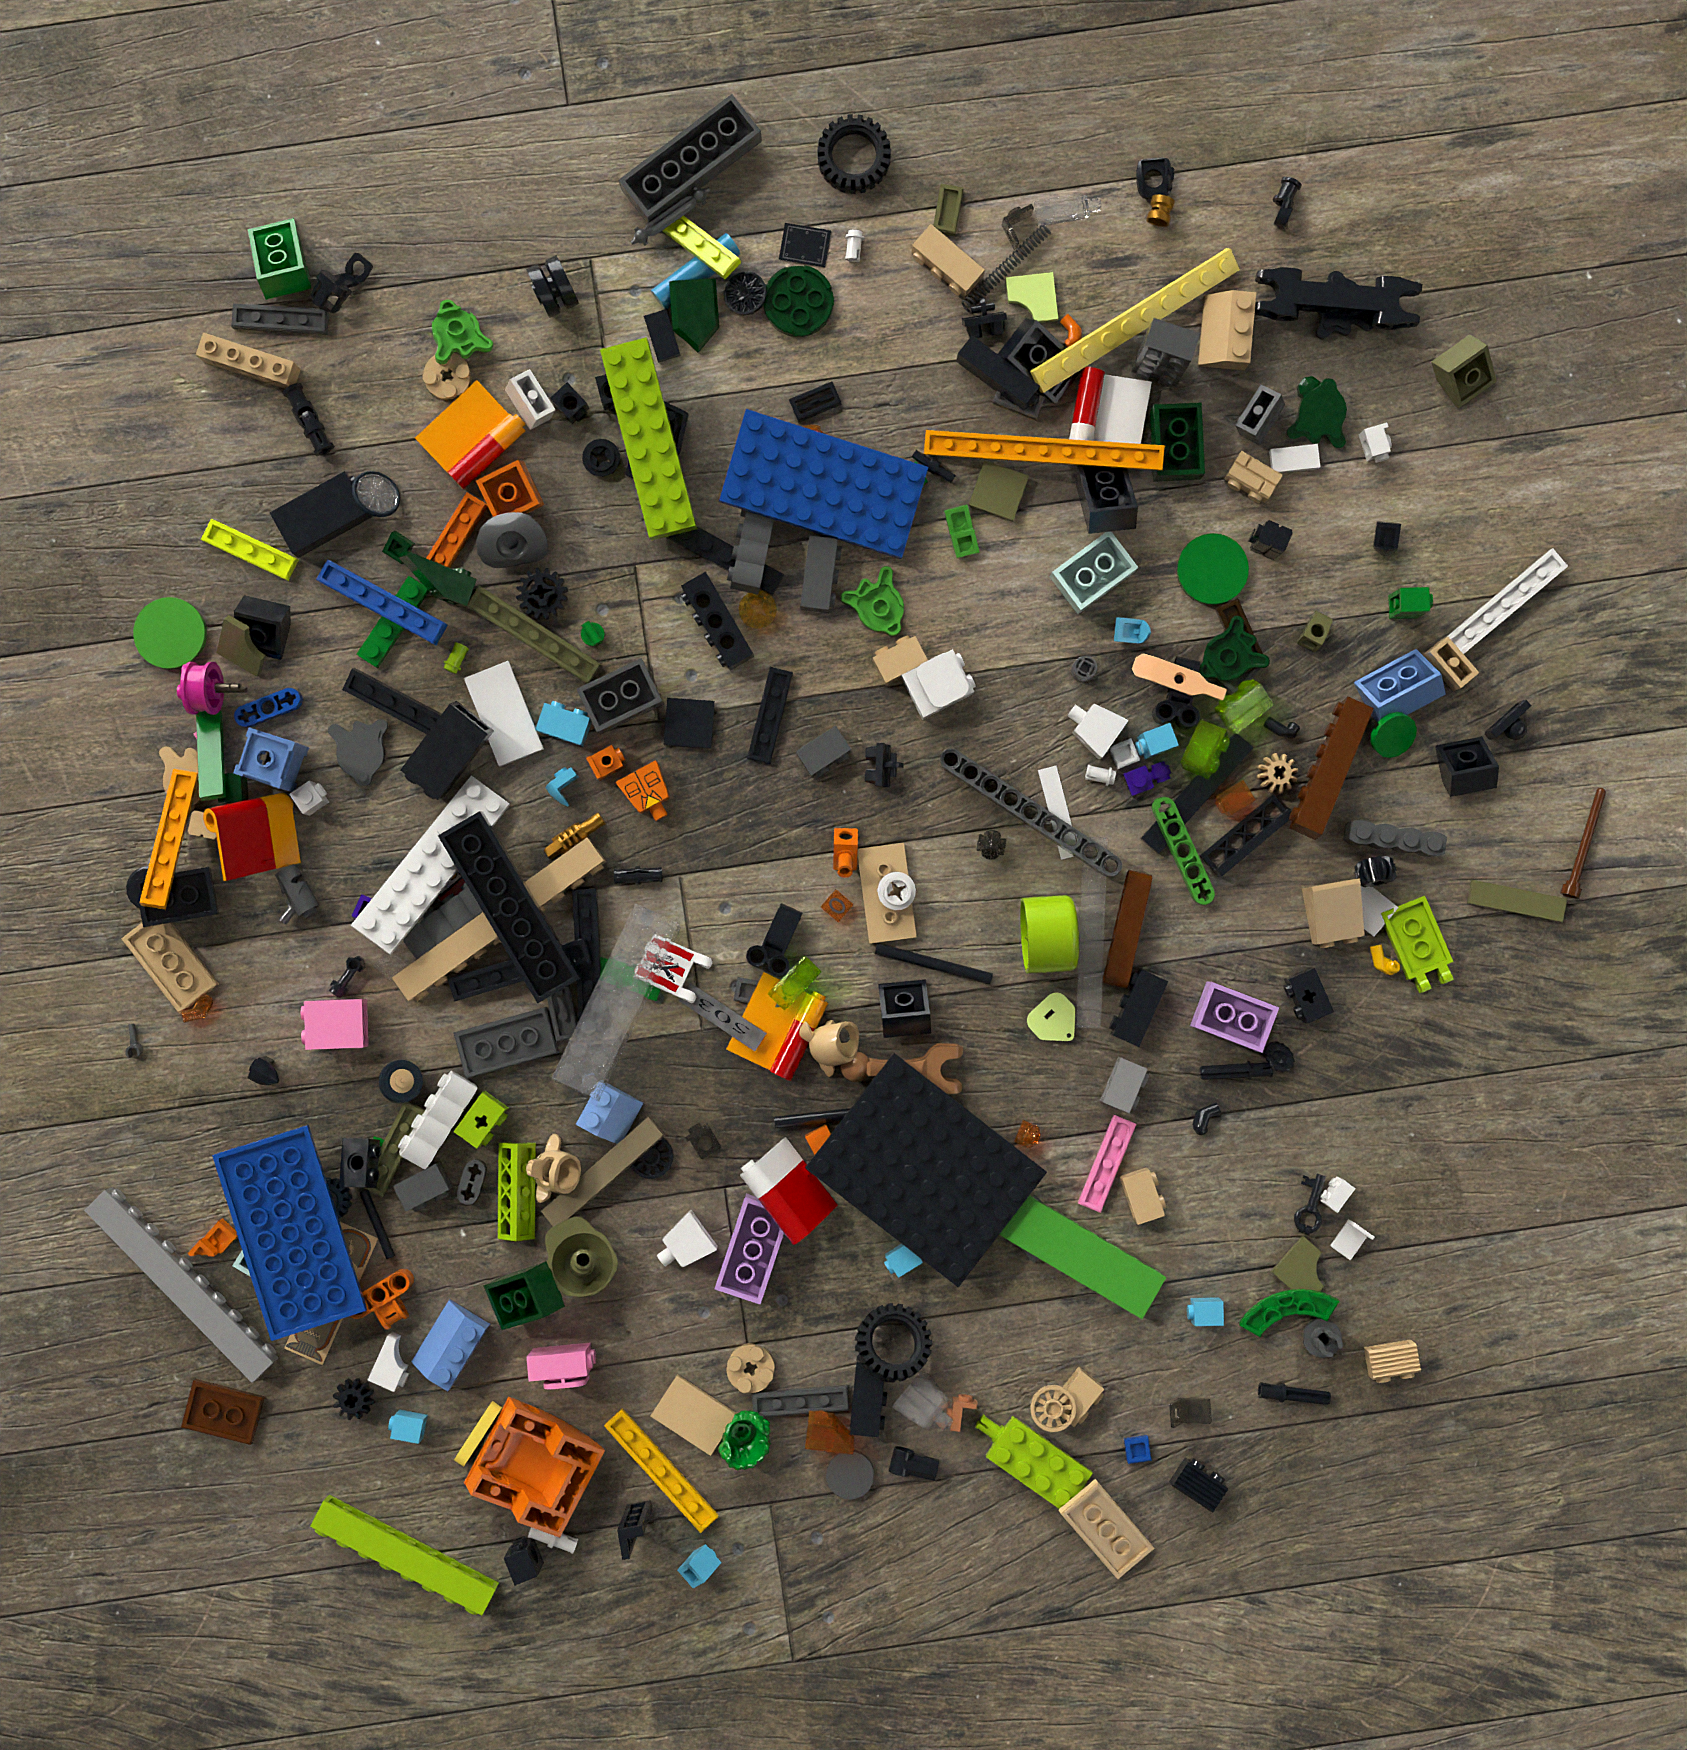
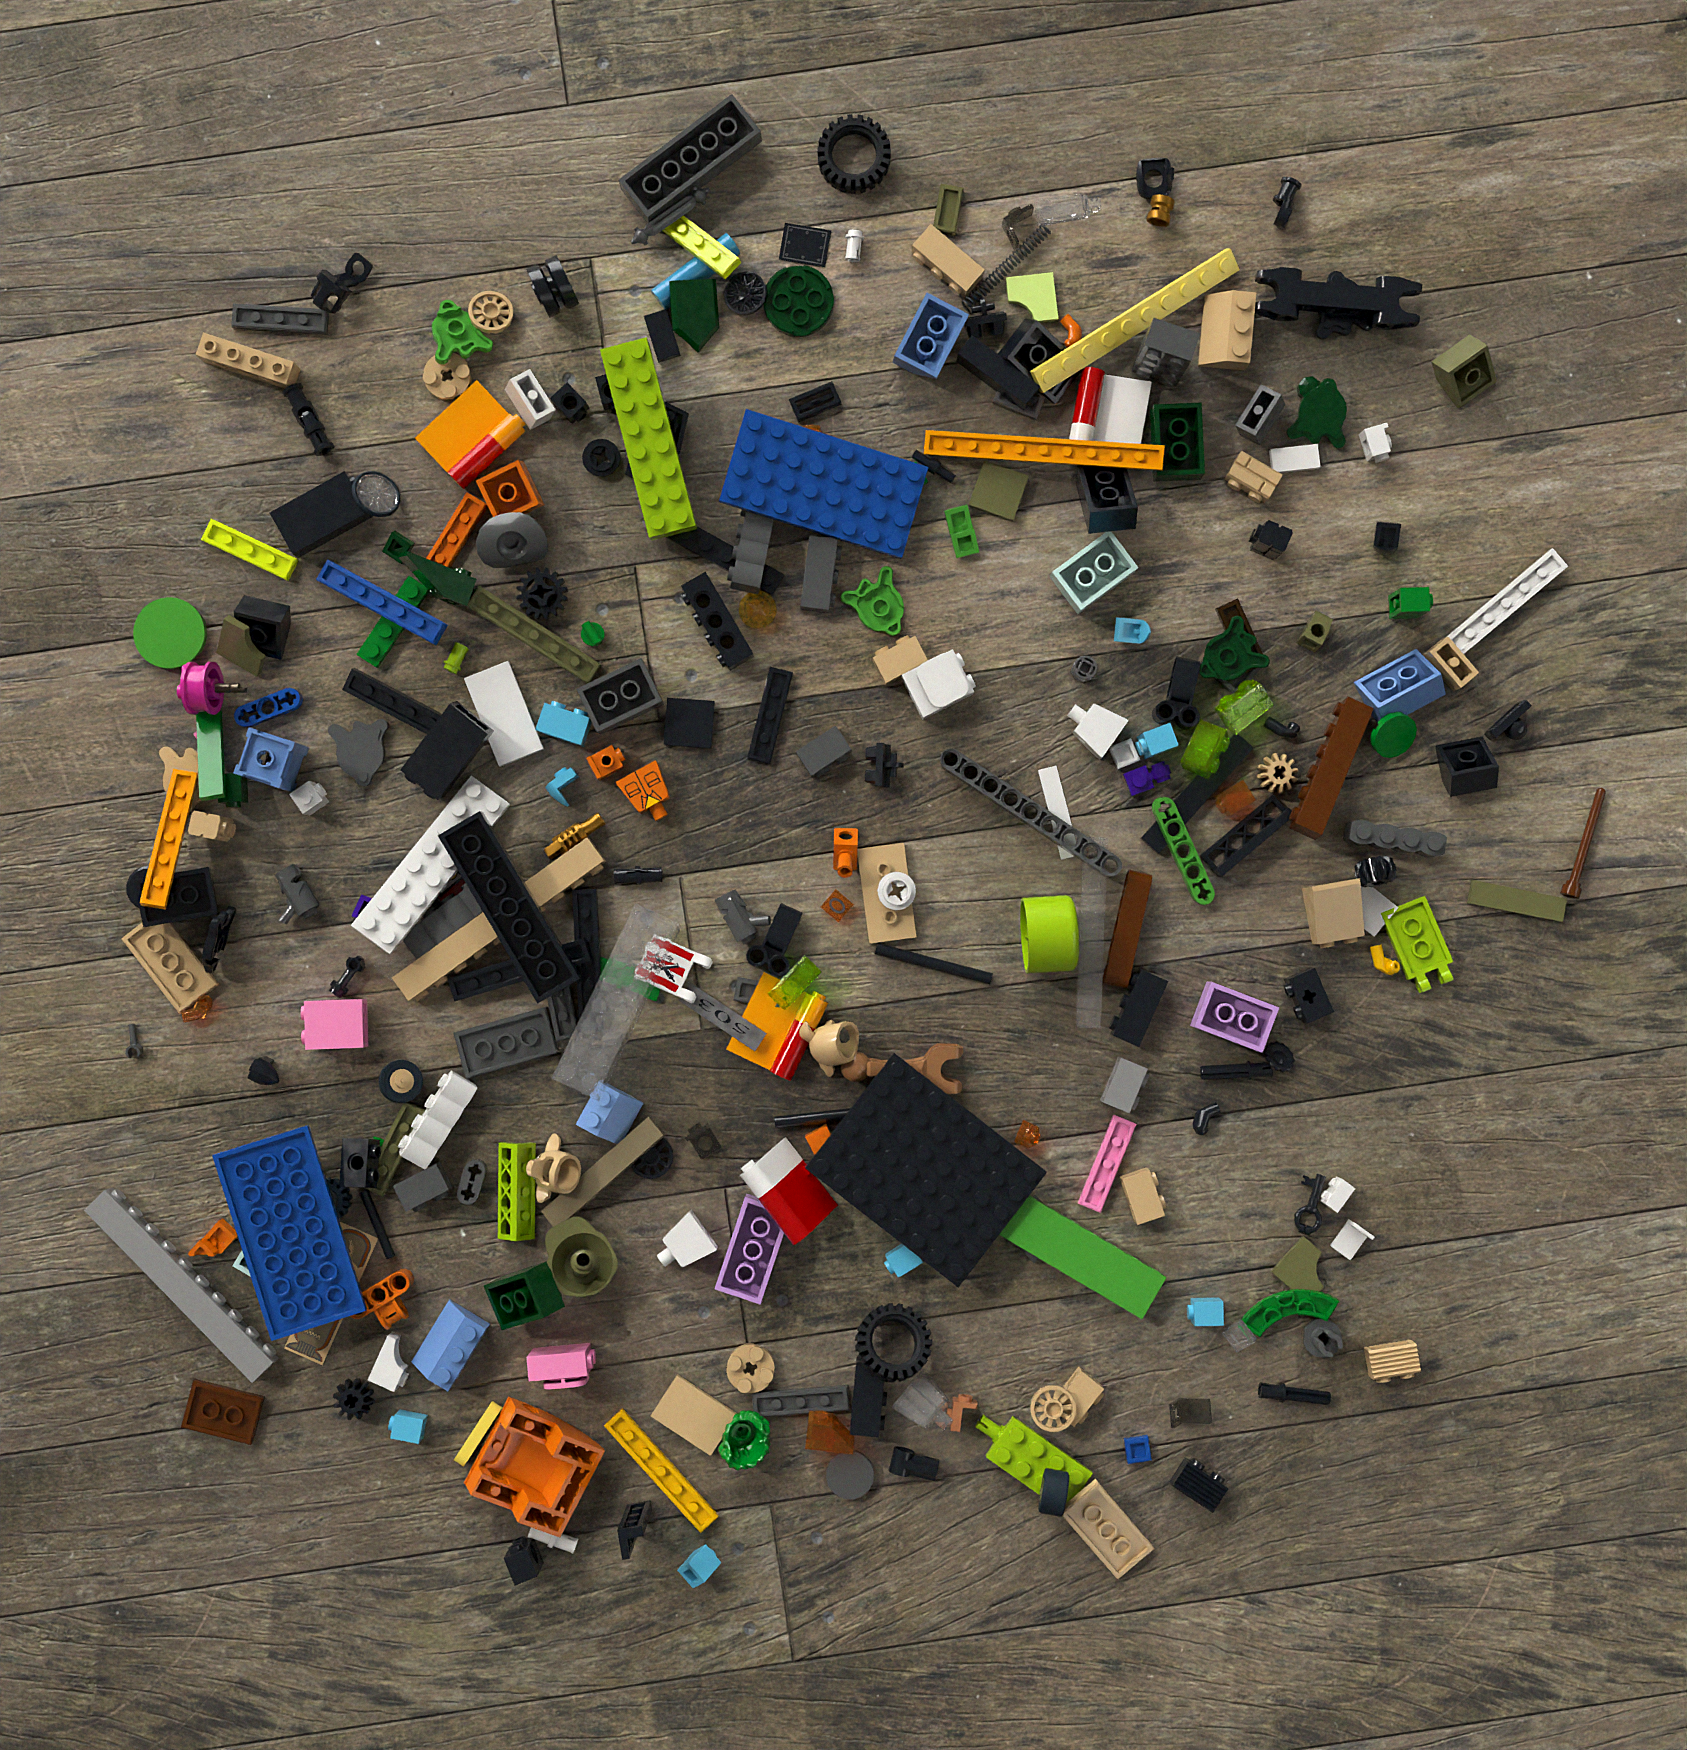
(217, 938): none -> black tile
(254, 835): red door -> none
(279, 259): green slope -> none
(404, 1555): lime brick -> none
(469, 1127): lime brick -> none
(490, 312): none -> tan wheel
(738, 919): none -> dark grey piece
(904, 1008): black slope -> none
(930, 337): none -> medium blue slope
(991, 844): clear smoke gear -> none
(1053, 1492): none -> black wheel
(1058, 1024): yellowish green piece -> none
(1100, 775): white pin -> none
(1164, 673): light nougat piece -> none
(1212, 569): green tile -> none
(1239, 1336): none -> clear tile

